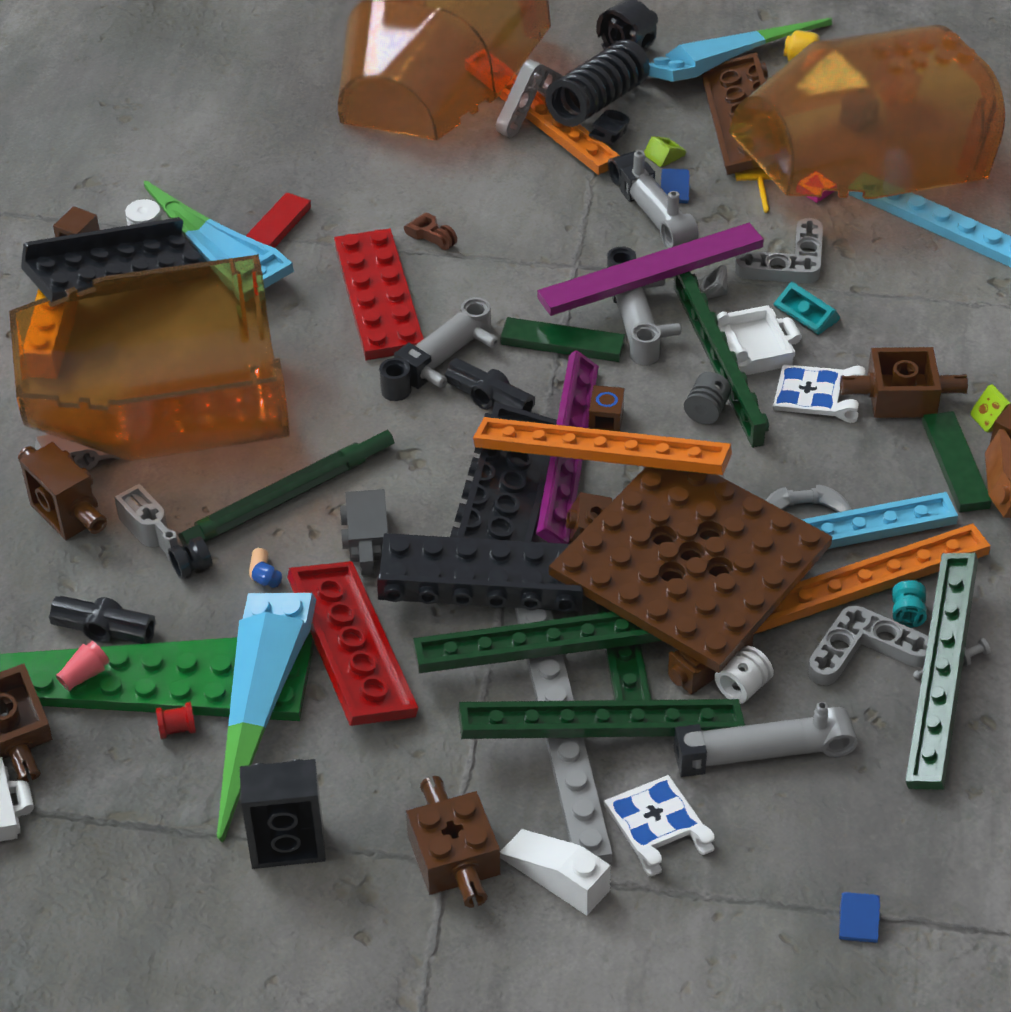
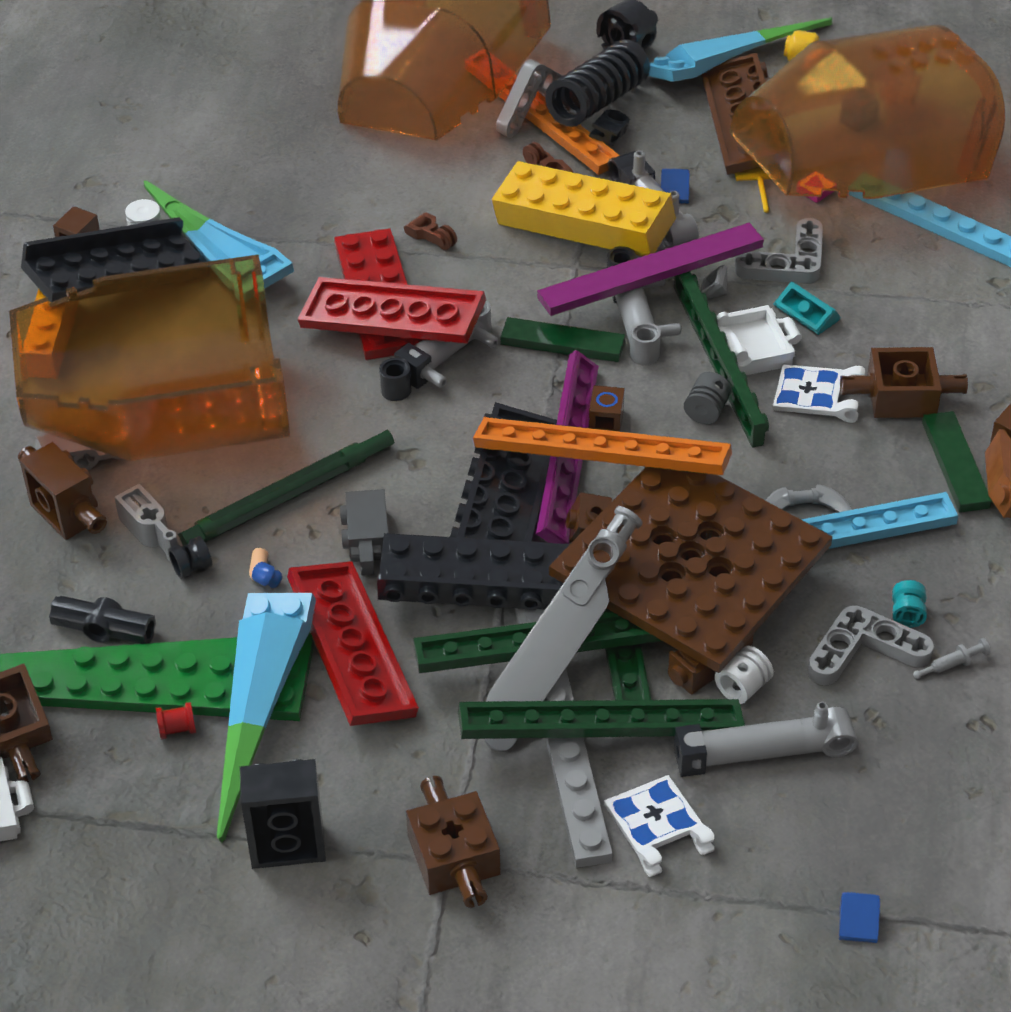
(84, 664): coral cone -> none
(280, 219): red tile -> none
(392, 309): none -> red plate
(487, 387): black piece -> none
(536, 154): none -> copper piece
(560, 867): white slope -> none
(563, 623): none -> light grey piece
(583, 208): none -> yellow brick
(663, 151): lime slope -> none
(874, 575): orange plate -> none
(942, 672): plate -> none
(989, 408): lime slope -> none

